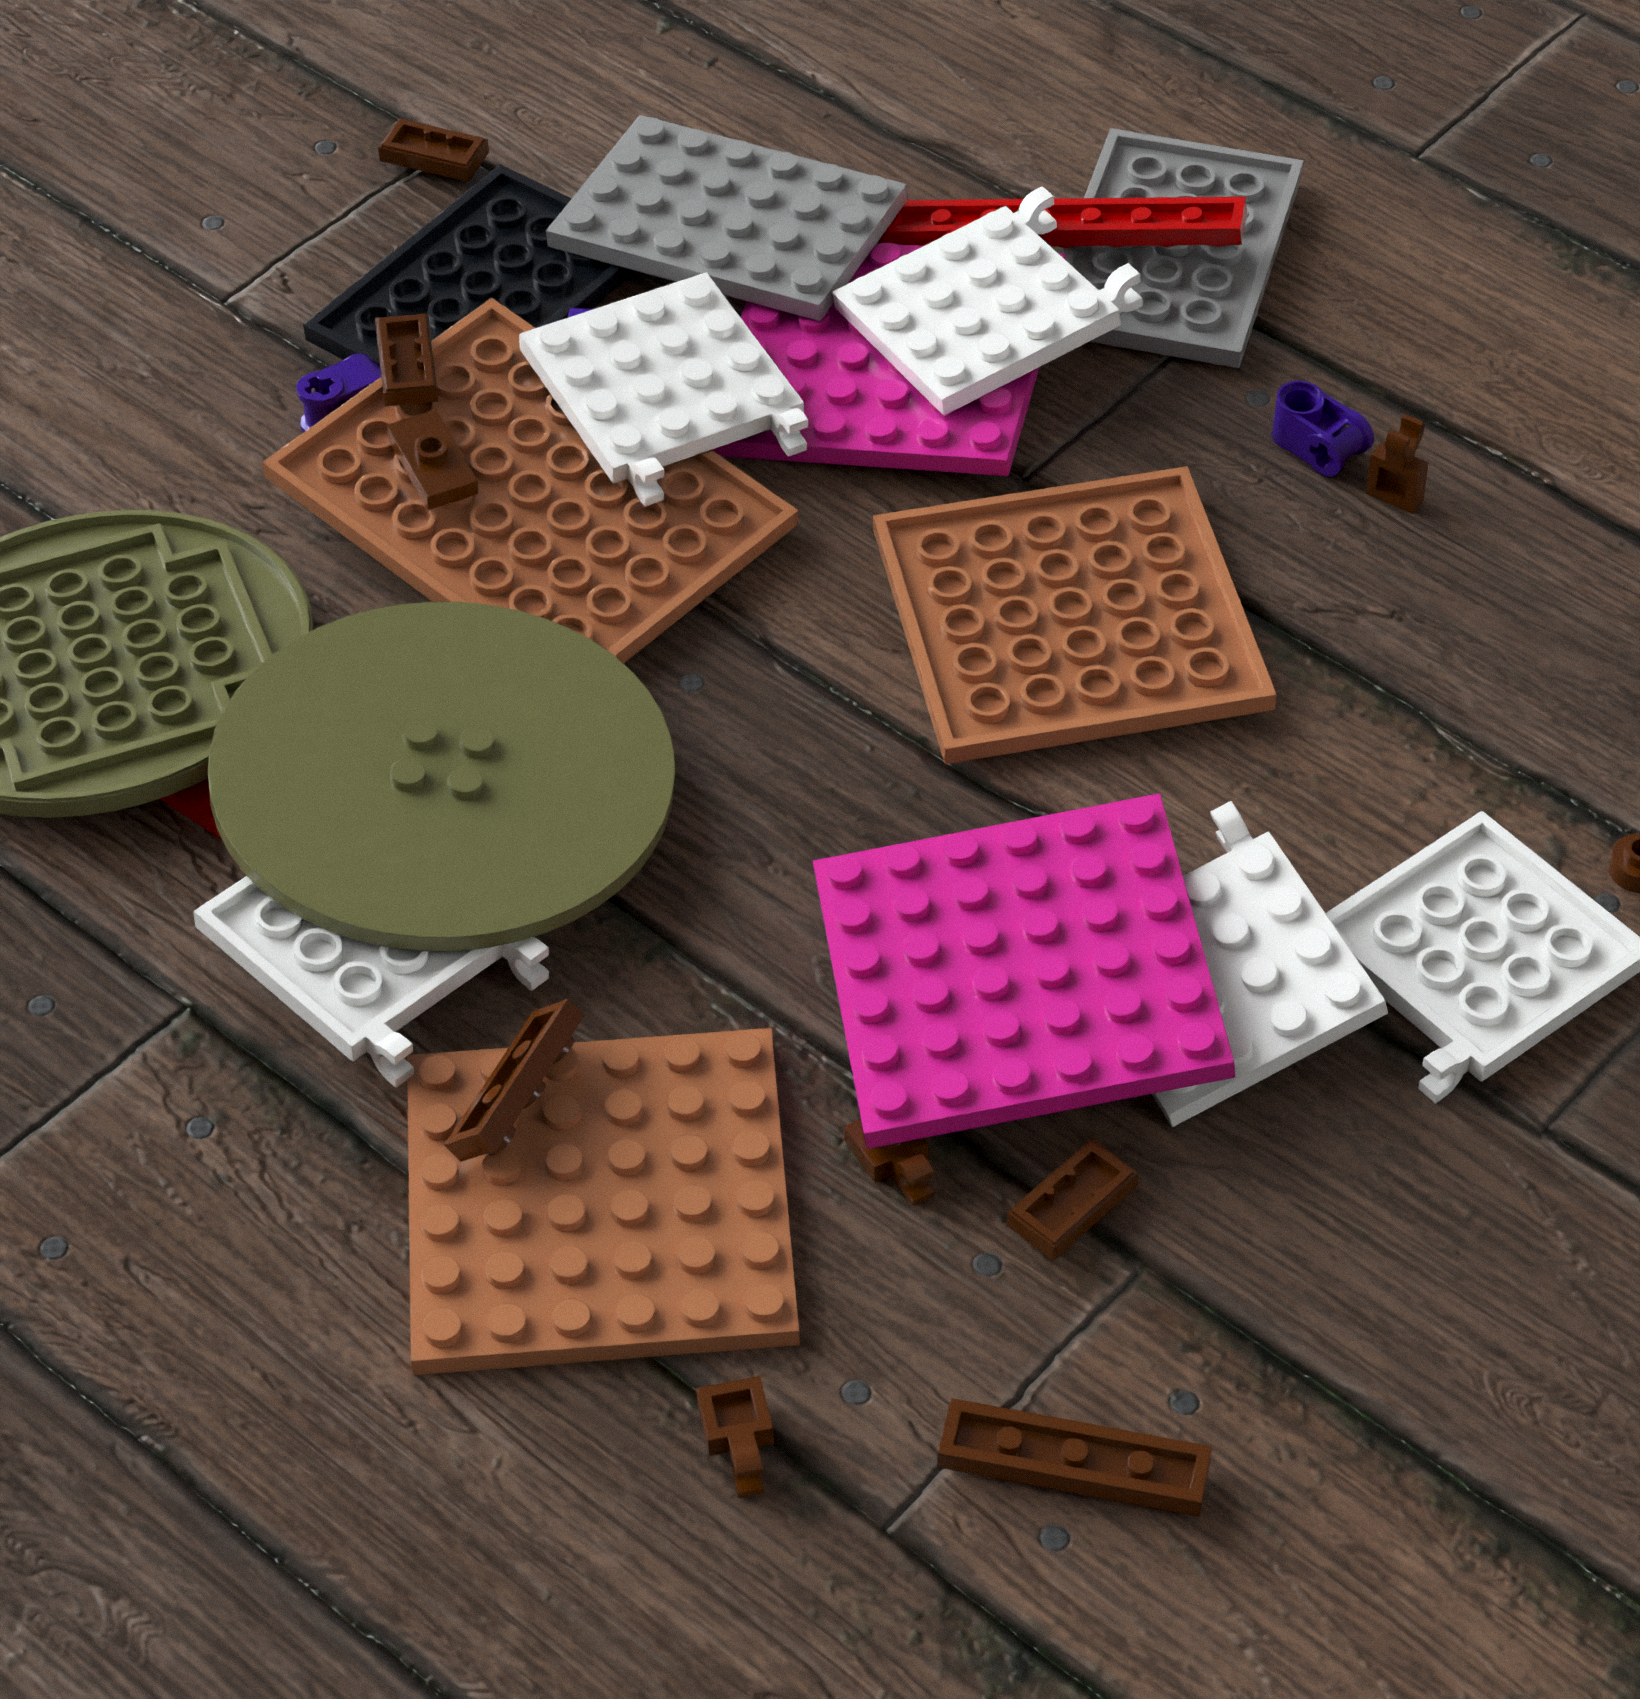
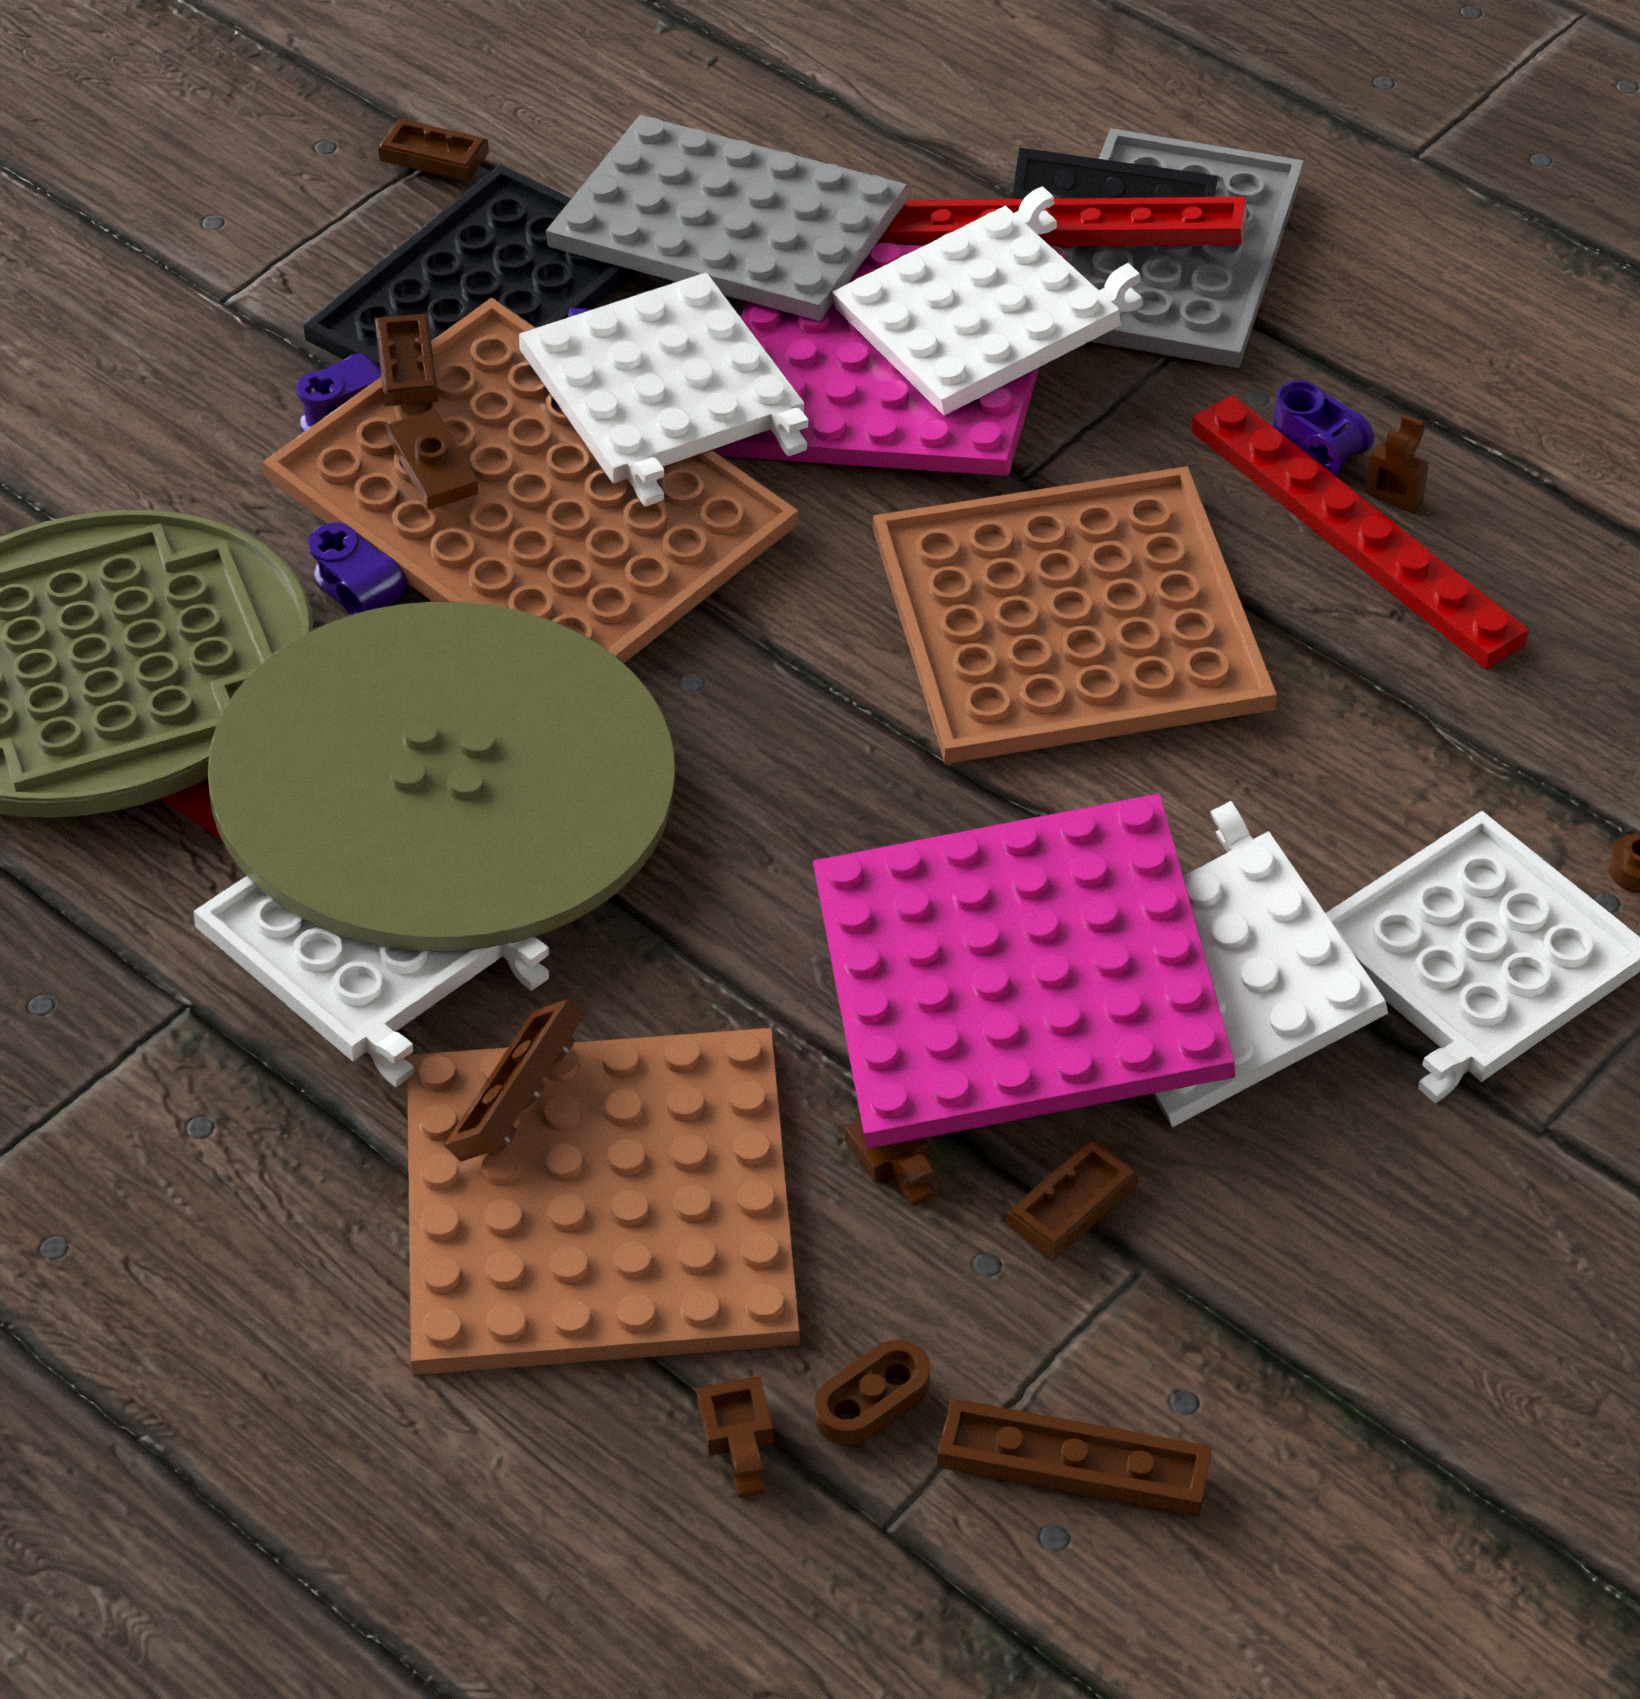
(354, 570): none -> dark purple piece
(866, 1392): none -> reddish brown plate
(1099, 178): none -> black fence
(1360, 532): none -> red plate

